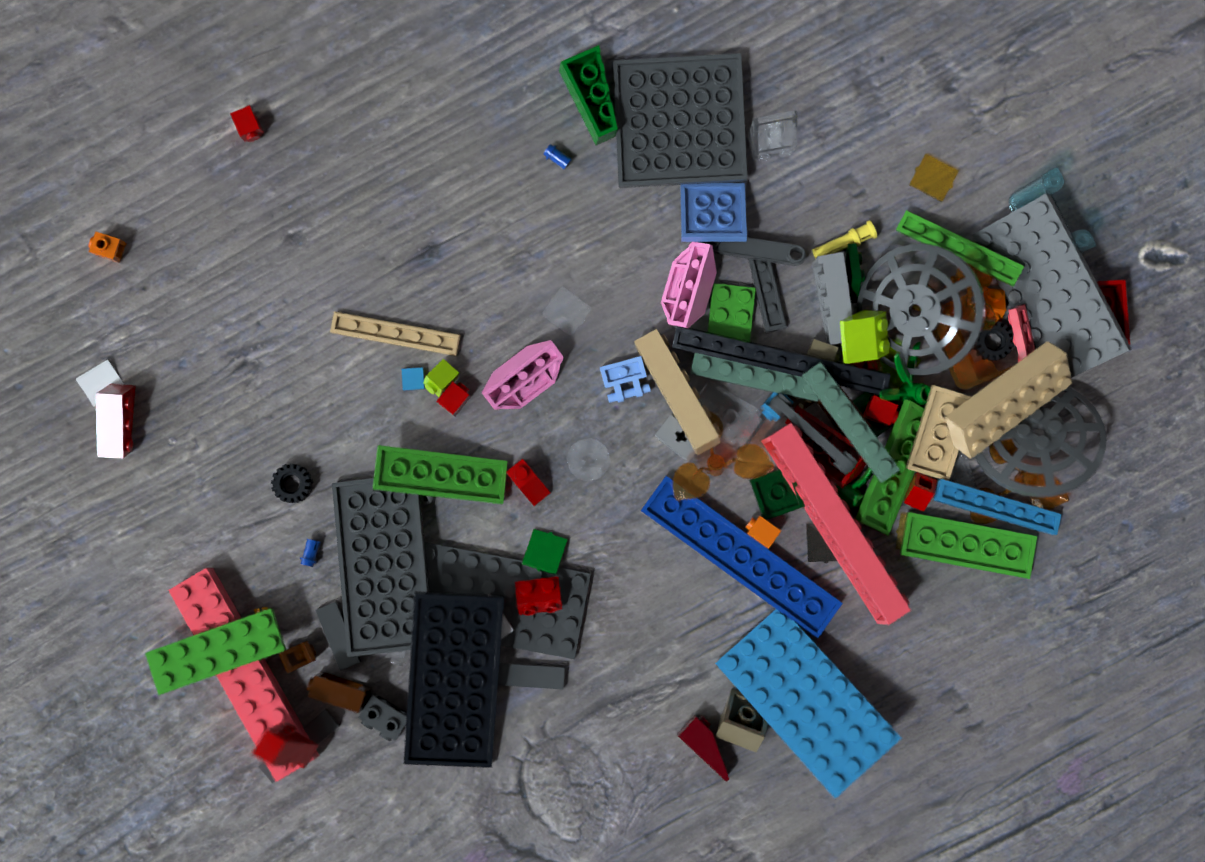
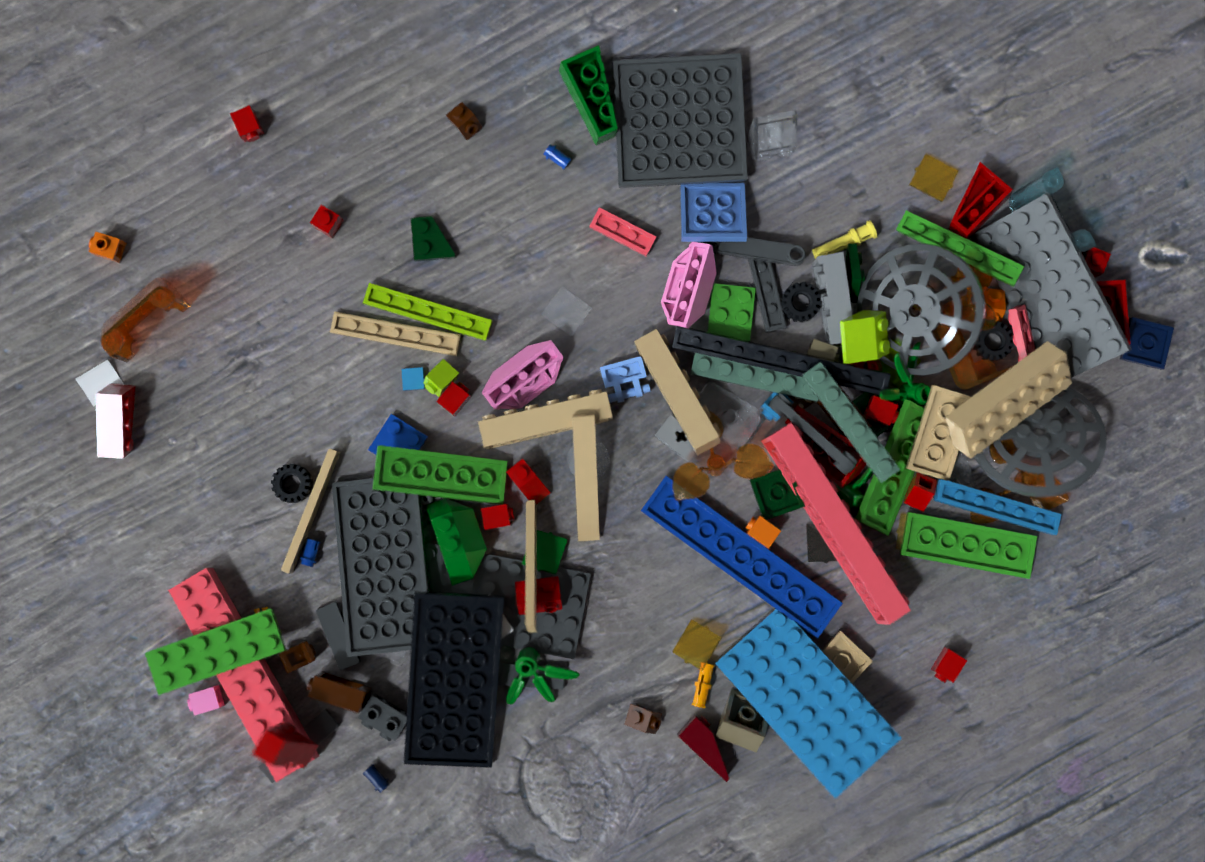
(115, 331): none -> clear orange windscreen
(205, 700): none -> bright pink brick
(310, 511): none -> tan tile
(326, 221): none -> red brick
(376, 778): none -> dark blue pin
(398, 434): none -> blue plate
(427, 312): none -> lime plate
(429, 241): none -> dark green wing
(457, 538): none -> green wedge
(464, 120): none -> reddish brown bracket
(497, 516): none -> red brick
(526, 666): none -> green plant
(531, 566): none -> tan tile
(543, 420): none -> tan brick
(586, 477): none -> tan tile
(622, 232): none -> coral plate
(643, 719): none -> reddish brown bracket
(696, 645): none -> clear yellow piece
(703, 686): none -> light orange pin
(810, 293): none -> black tyre
(846, 656): none -> tan plate
(948, 665): none -> red brick
(981, 200): none -> red wedge
(1096, 261): none -> red brick
(1148, 343): none -> dark blue plate

